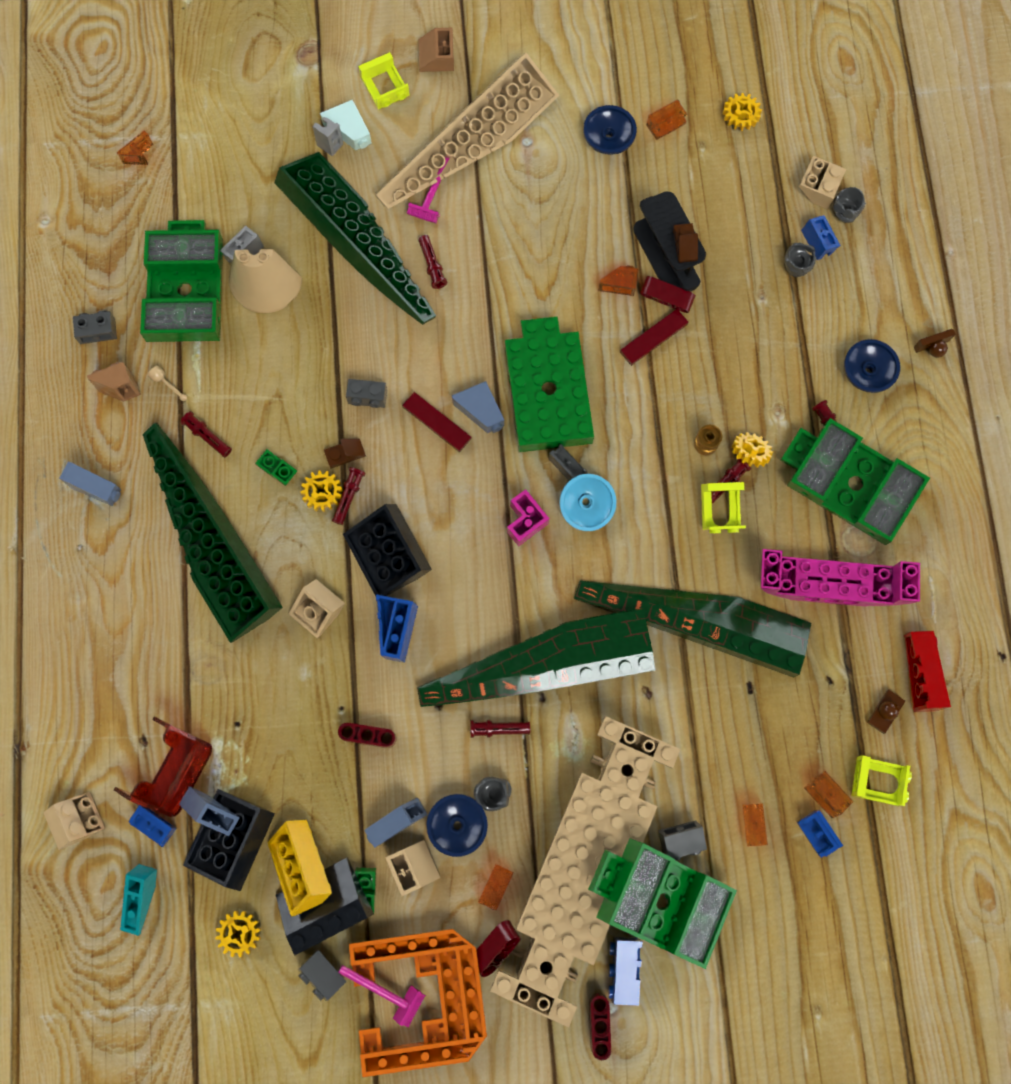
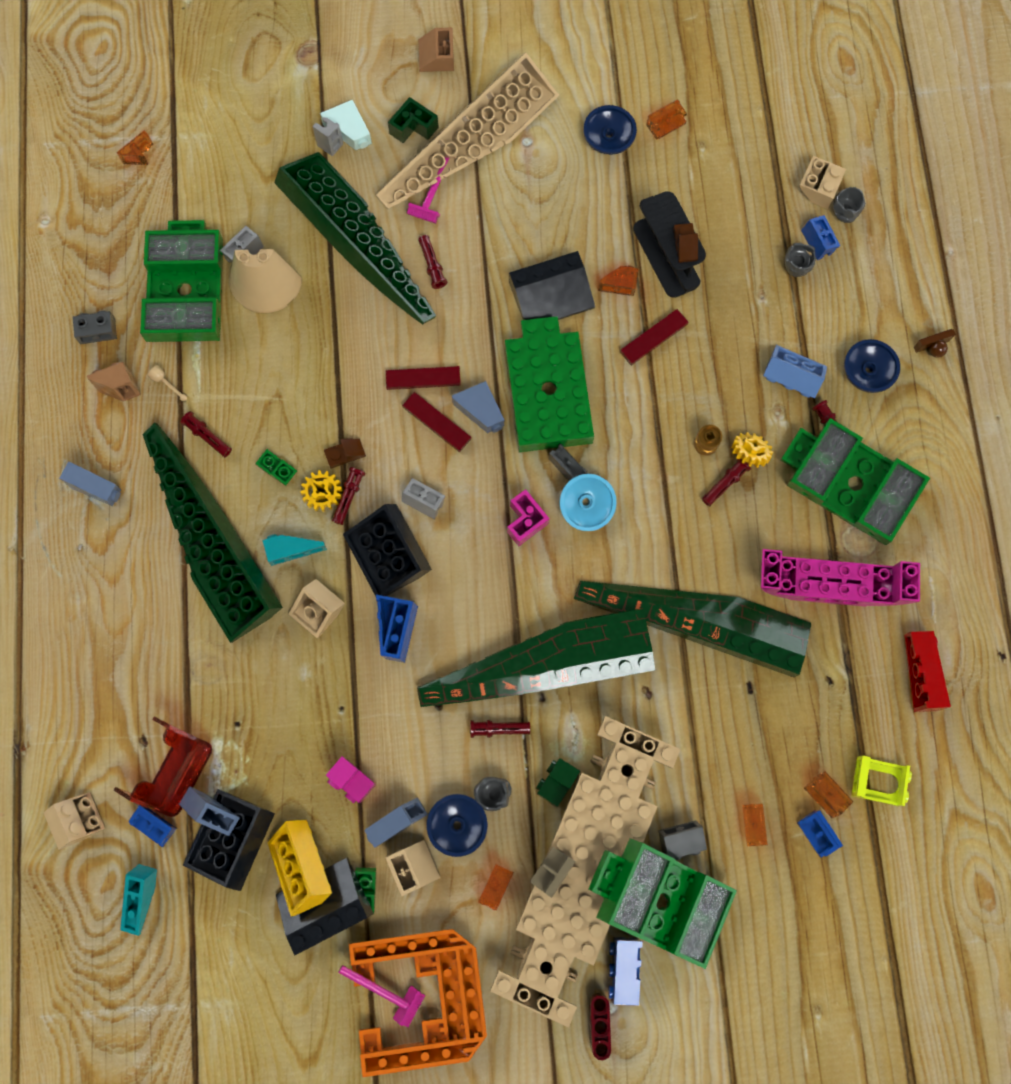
(234, 926): yellow gear -> none
(287, 548): none -> teal slope
(321, 976): dark grey brick -> none
(350, 779): none -> dark pink brick
(358, 731): dark red beam -> none
(366, 393): dark grey brick -> none
(376, 67): neon yellow panel -> none
(411, 118): none -> dark green brick
(423, 378): none -> dark red tile
(423, 498): none -> light grey hinge
(496, 947): dark red beam -> none
(552, 288): none -> black slope
(552, 871): none -> dark tan panel
(558, 781): none -> dark green brick
(667, 294): dark red beam -> none
(734, 522): neon yellow panel -> none
(742, 112): yellow gear -> none
(795, 372): none -> medium blue slope
(886, 711): reddish brown tile -> none

